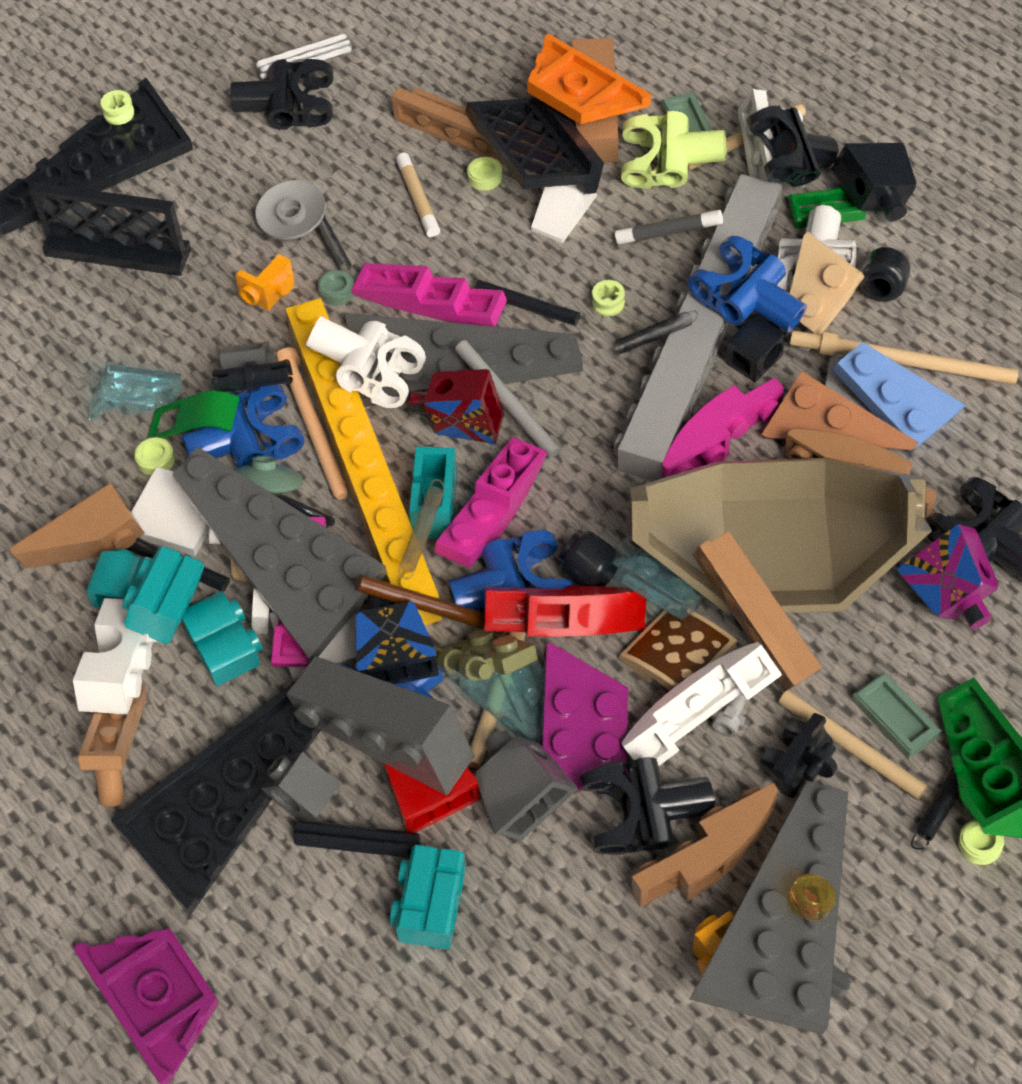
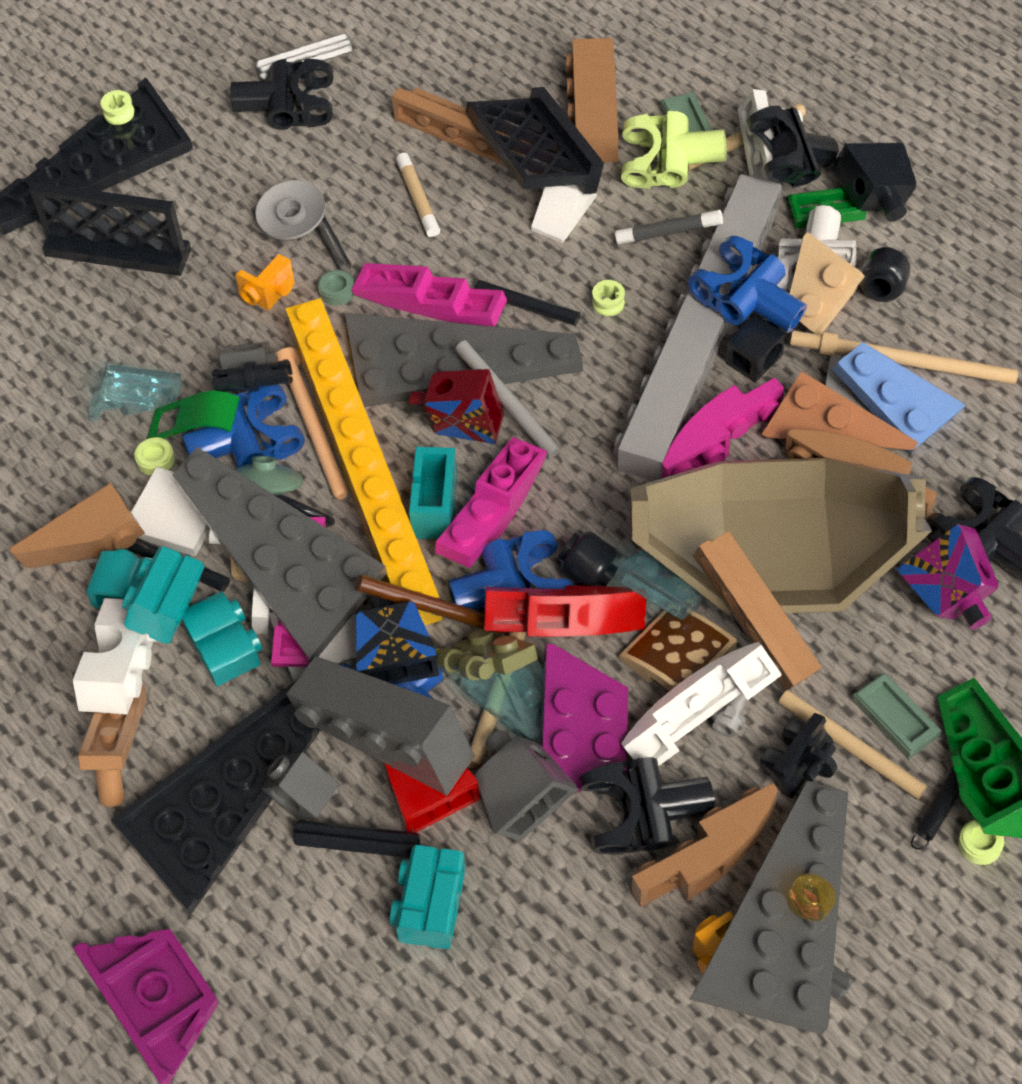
(359, 353): white connector -> none
(414, 530): dark tan piece -> none
(484, 173): yellowish green tile -> none
(581, 85): orange wing -> none
(655, 336): black piece -> none

